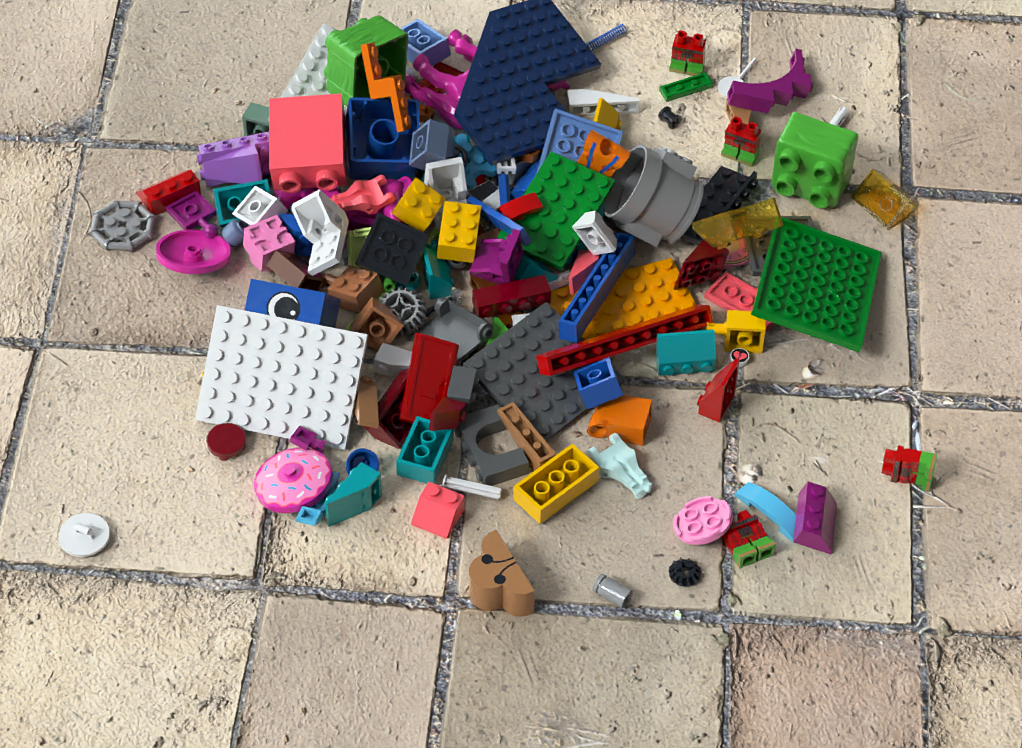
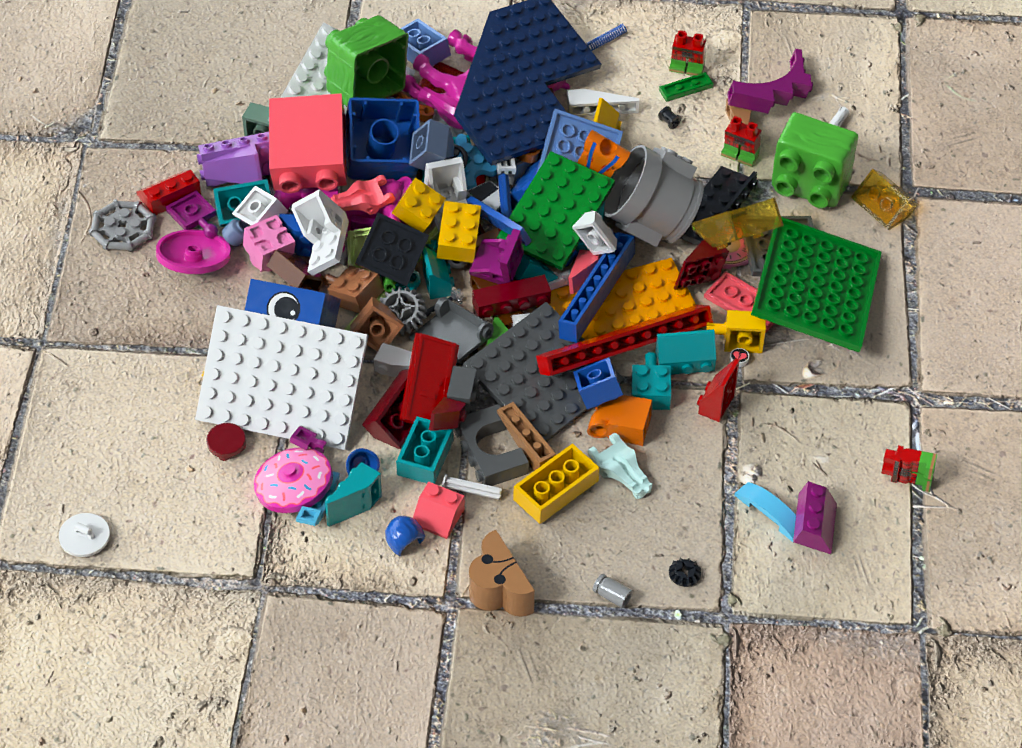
(366, 403): medium nougat slope -> none
(386, 87): orange bracket -> none
(403, 531): none -> blue piece
(519, 207): red slope -> none
(652, 382): none -> teal brick
(703, 520): bright pink tile -> none
(725, 83): white piece -> none
(748, 539): hips -> none

